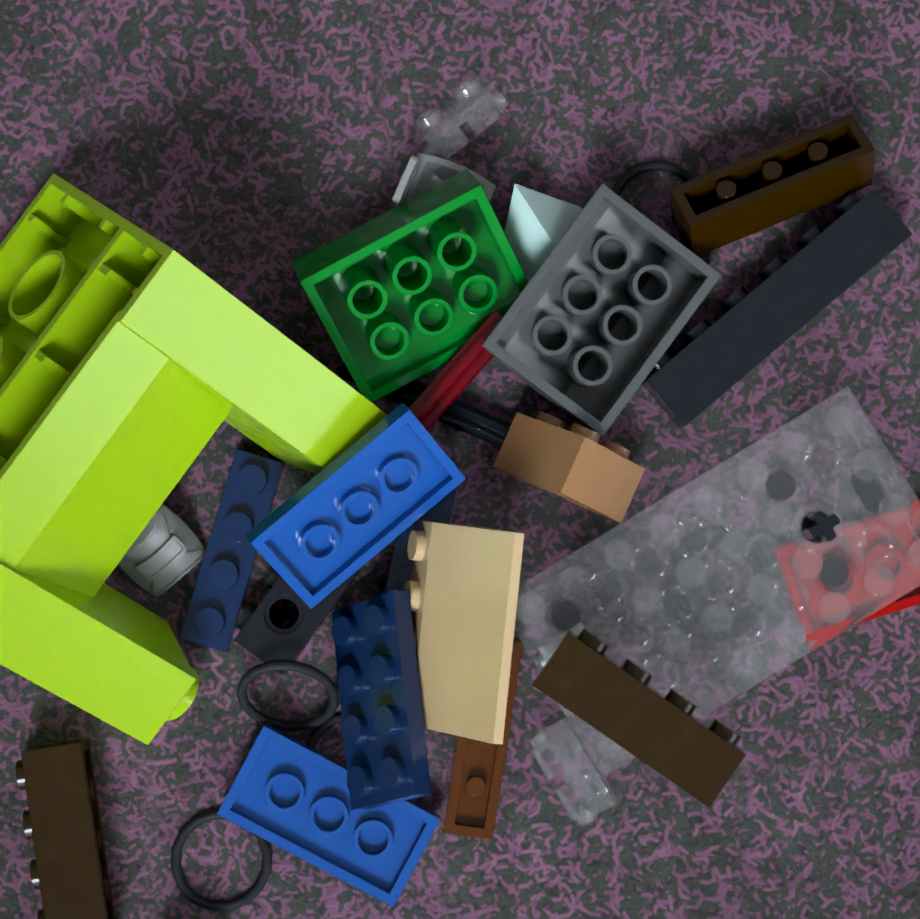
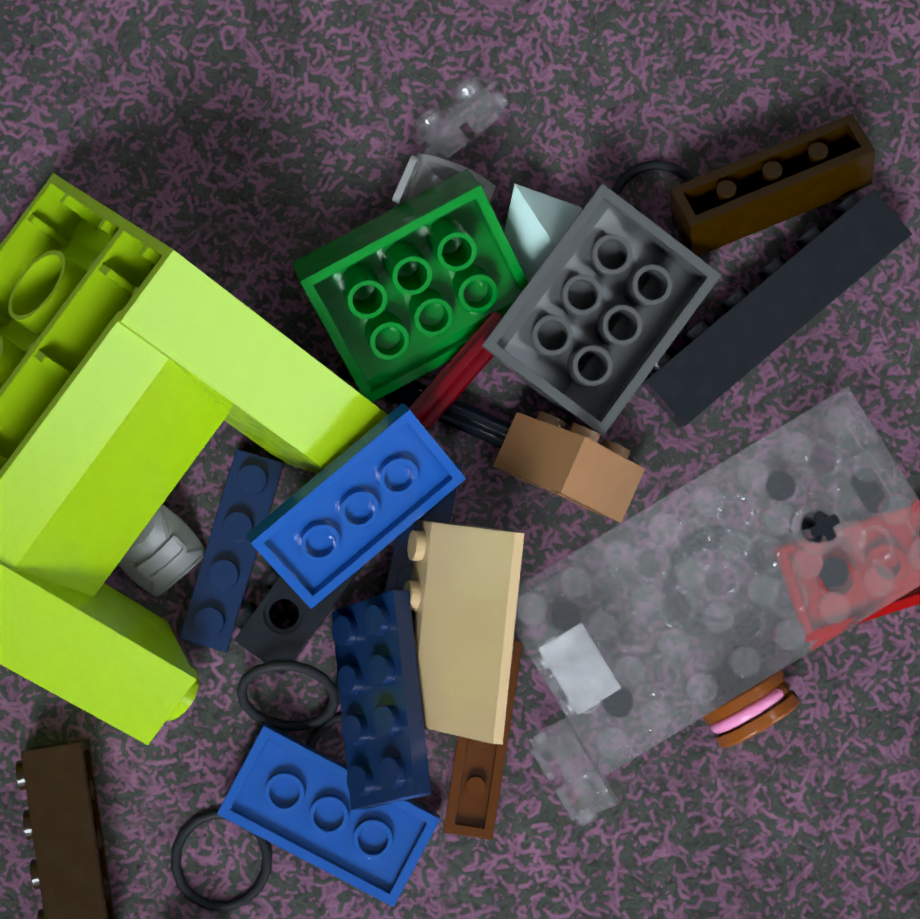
(639, 717): dark brown brick -> none
(752, 711): none -> dark orange head

